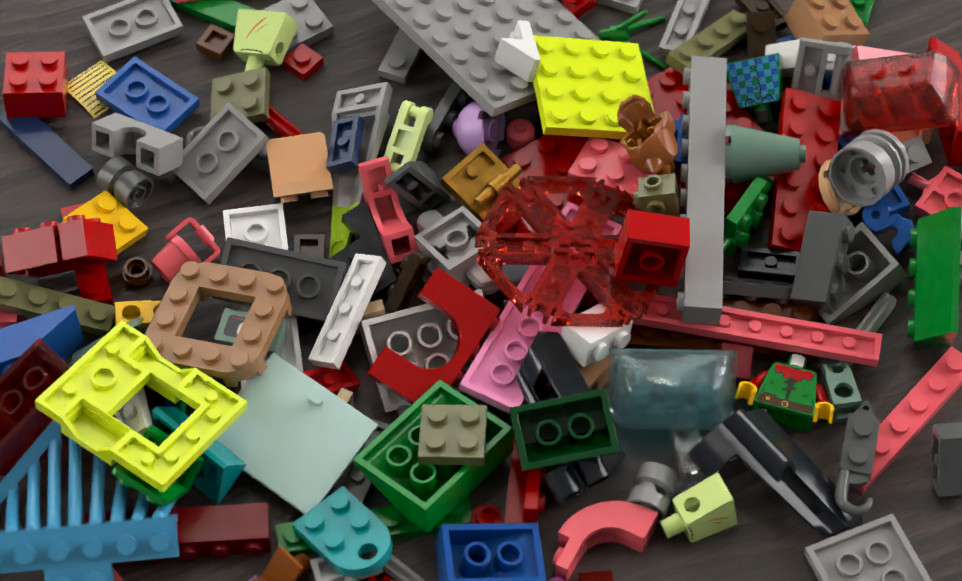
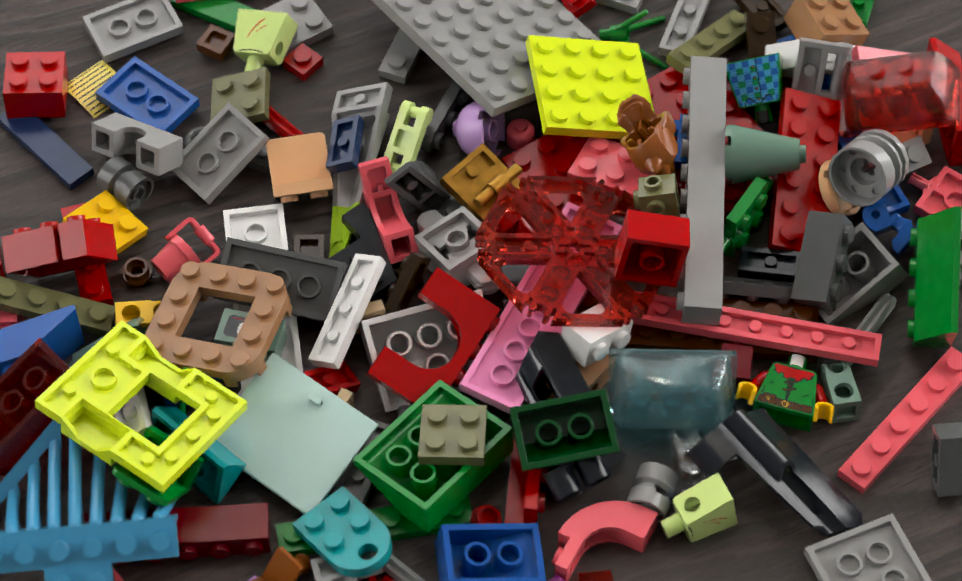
(519, 52): white slope -> none
(857, 457): dark grey plate -> none

